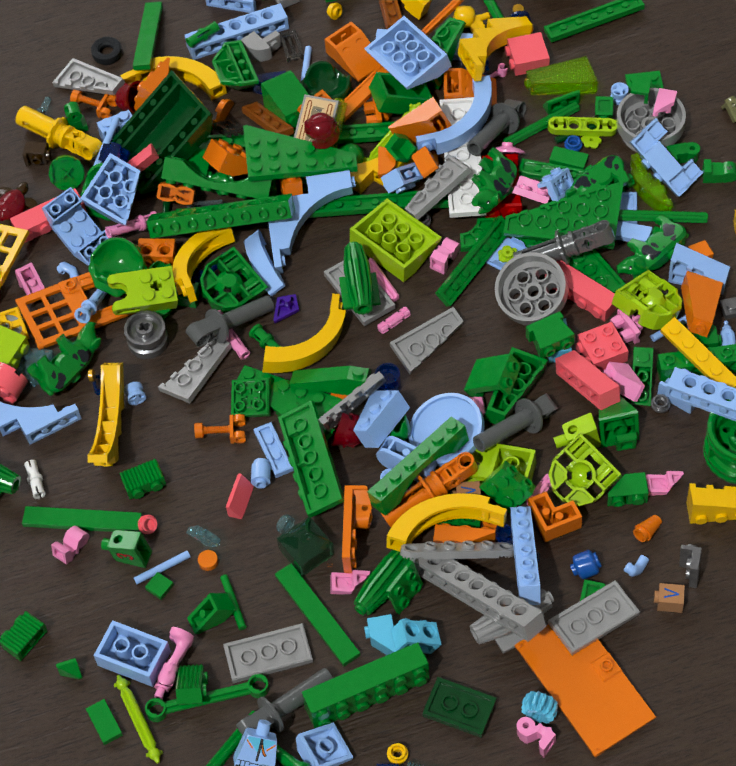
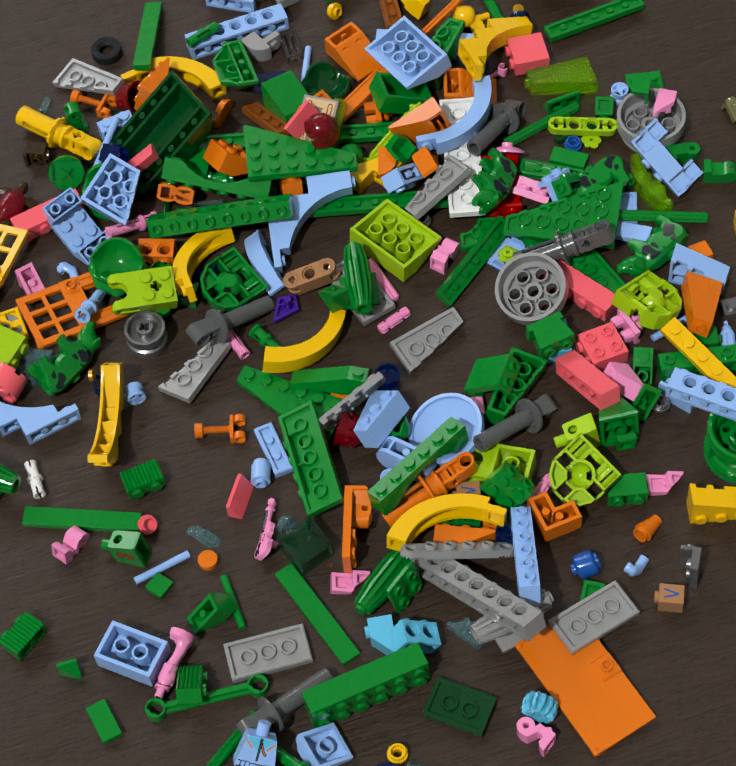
(138, 719): lime wheel -> none
(231, 129): clear smoke tile -> none
(251, 397): green tile -> none
(265, 542): none -> bright pink piece
(295, 126): none -> coral slope
(298, 280): none -> medium nougat piece
(335, 297): none -> green slope
(463, 631): none -> clear light blue slope
(562, 186): none -> green bracket
(646, 400): none -> green slope

